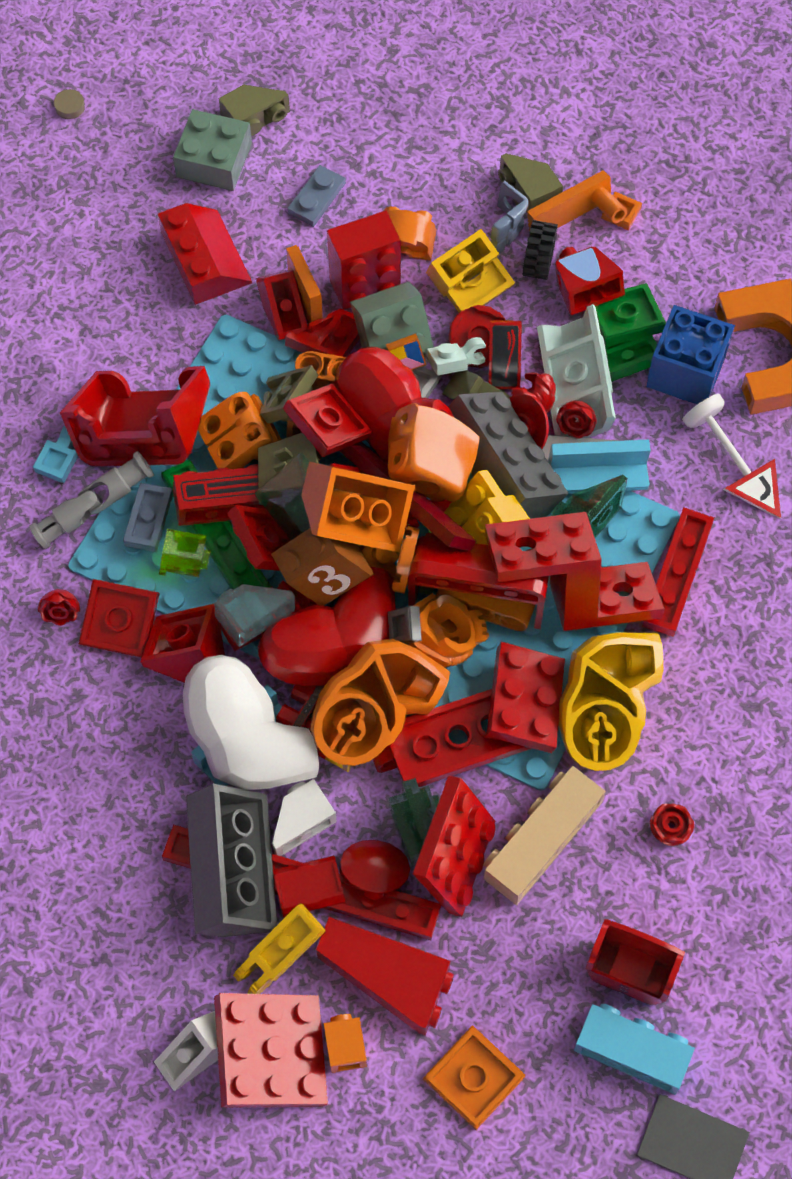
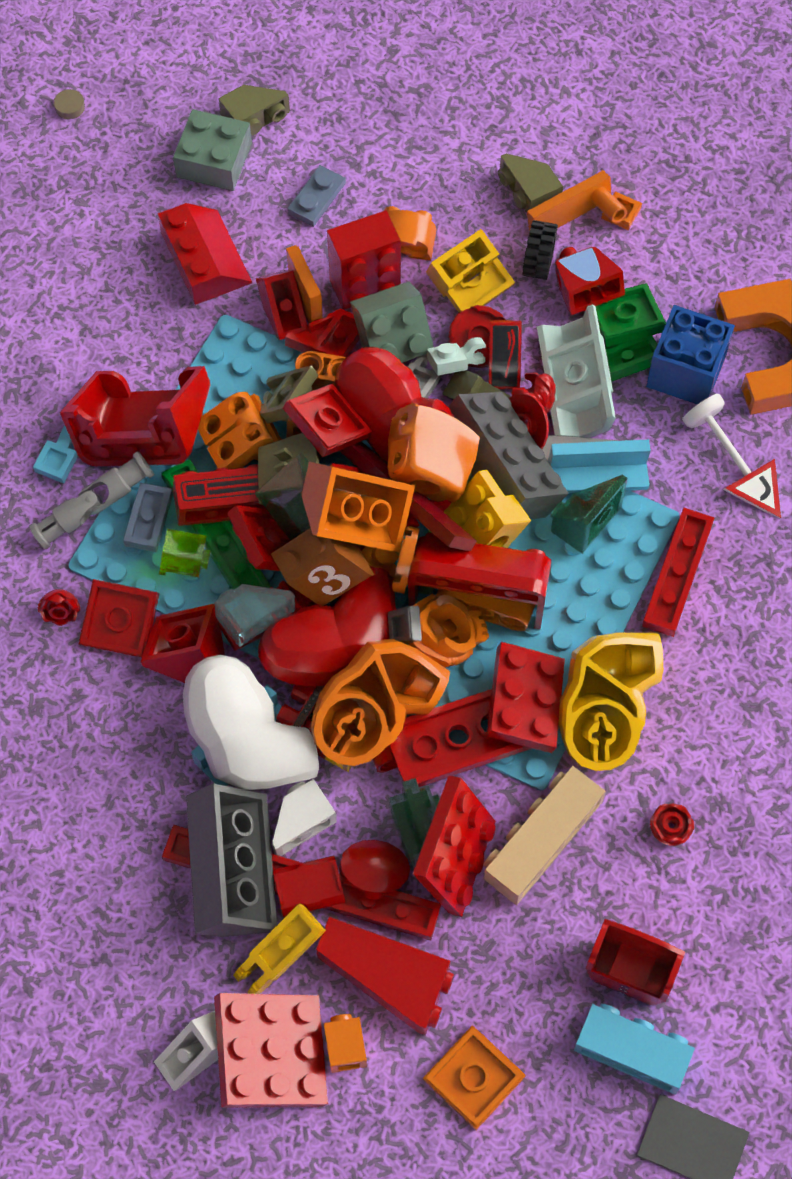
(408, 351): tile -> none
(510, 225): sand blue piece -> none
(570, 556): red bracket -> none
(576, 427): red plate -> none

